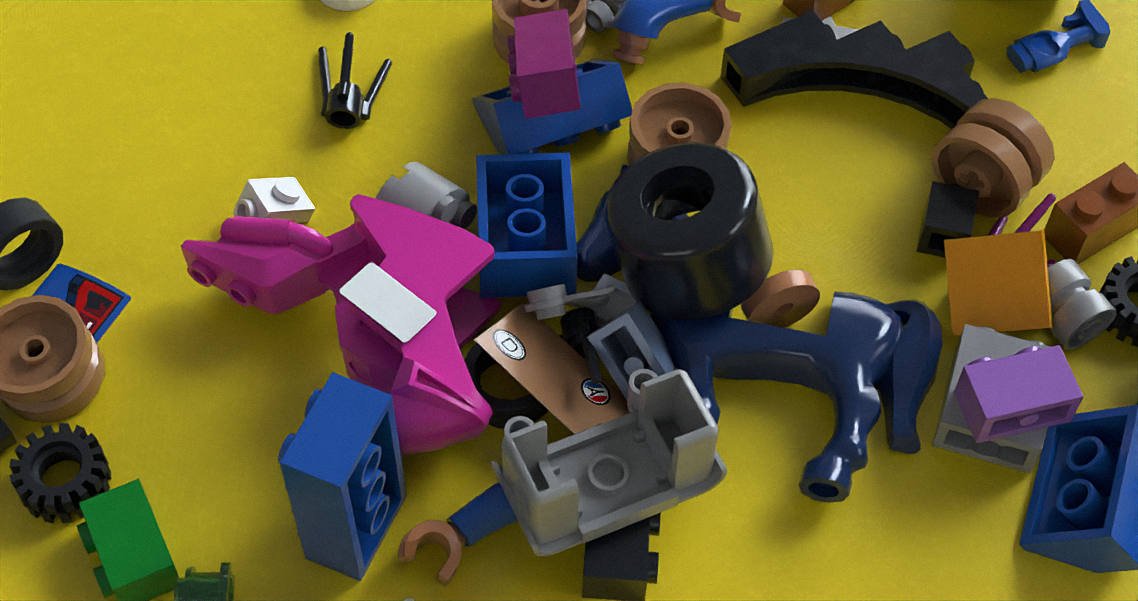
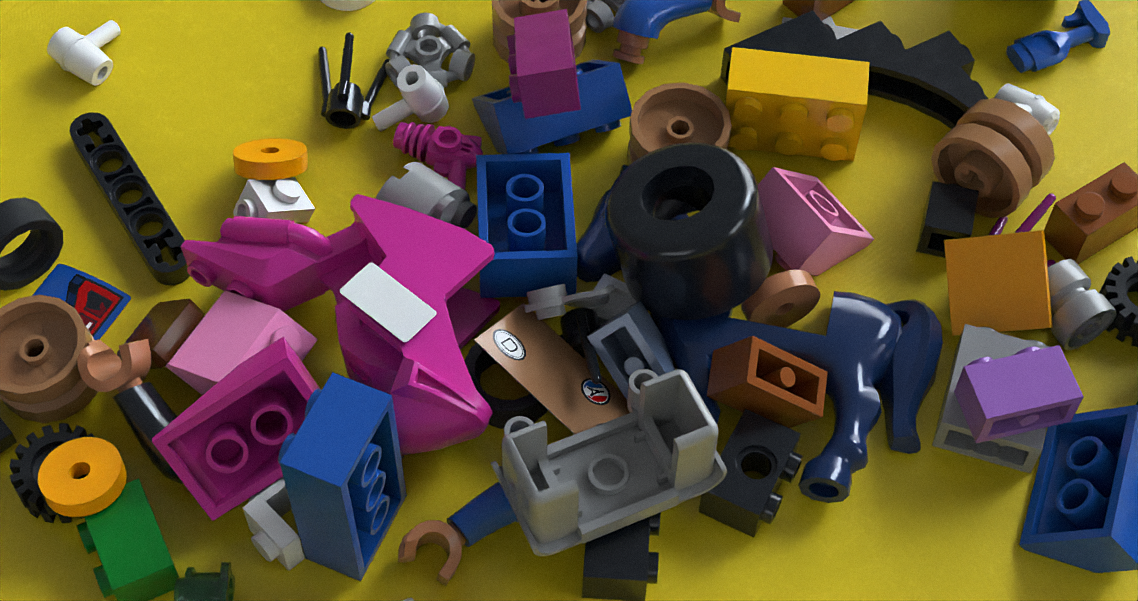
(82, 53): none -> white piece
(87, 495): none -> light orange piece
(131, 215): none -> black beam
(138, 401): none -> piece
(167, 329): none -> reddish brown piece
(230, 335): none -> bright pink slope
(233, 433): none -> dark pink slope
(270, 159): none -> light orange piece
(271, 533): none -> white bracket
(420, 96): none -> white piece
(424, 47): none -> light grey piece
(442, 148): none -> dark pink piece
(760, 447): none -> black brick
(767, 382): none -> dark orange brick
(796, 103): none -> yellow brick
(808, 222): none -> bright pink slope
(1040, 109): none -> white piece

